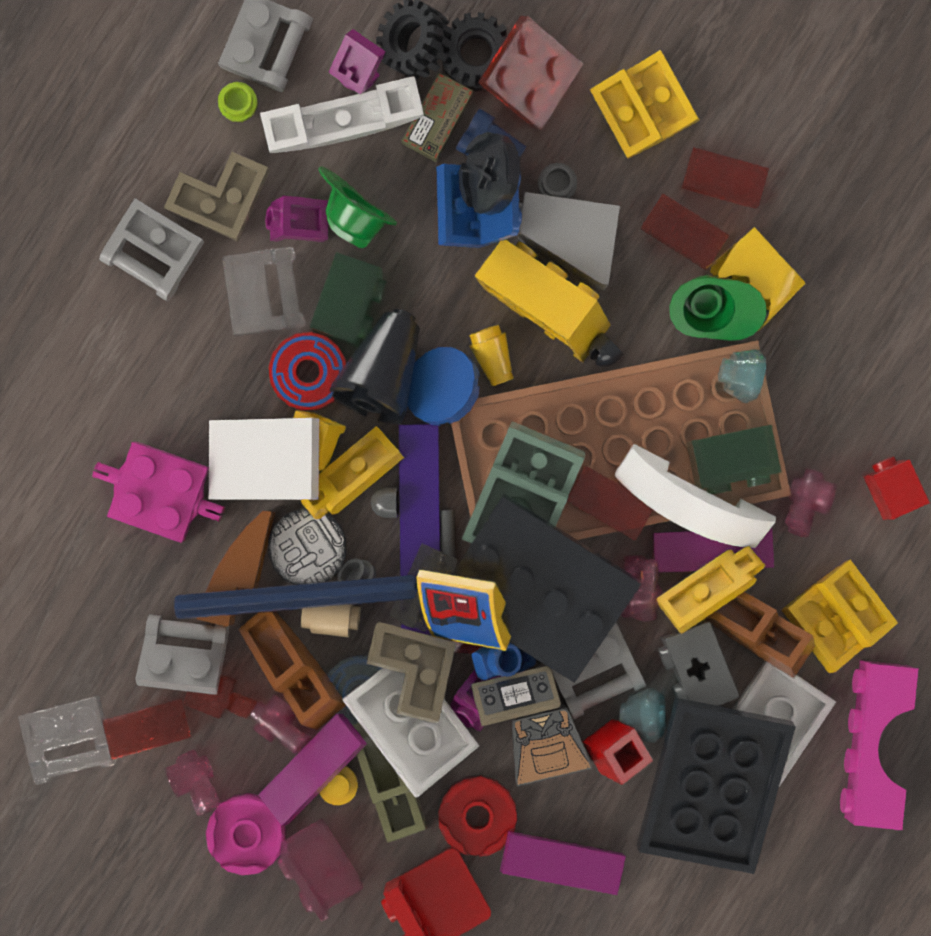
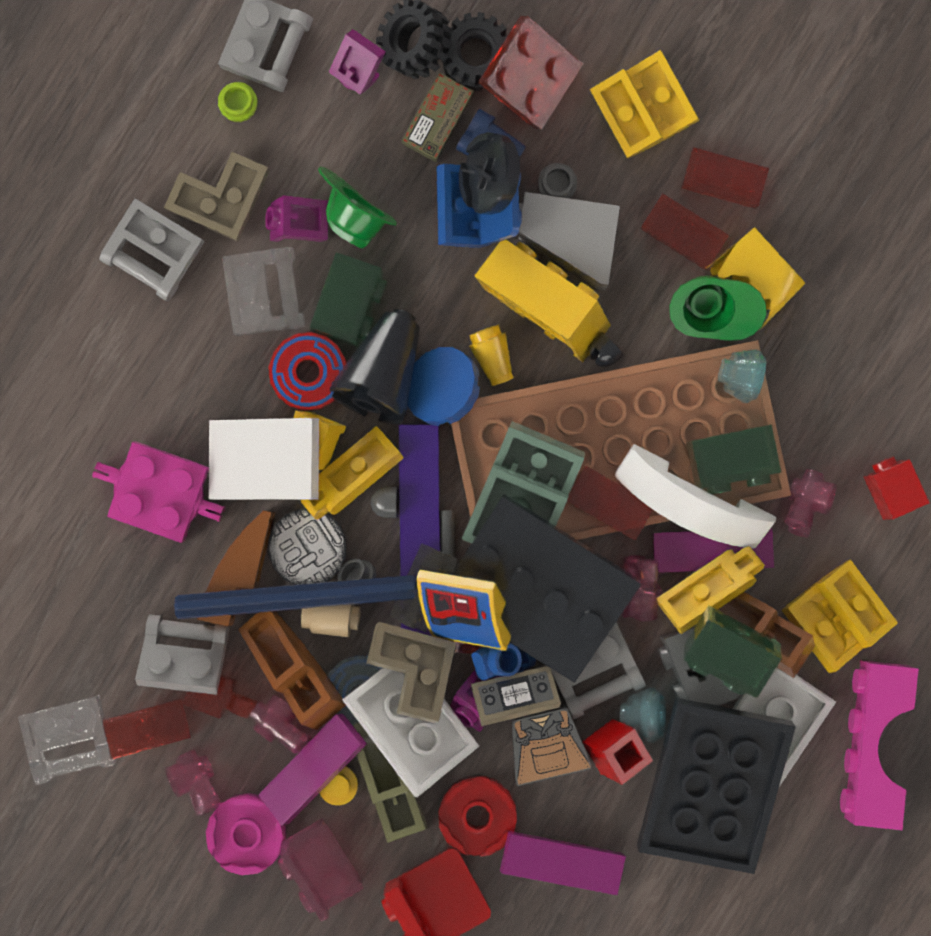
(342, 118): white slope -> none
(732, 652): none -> clear green brick

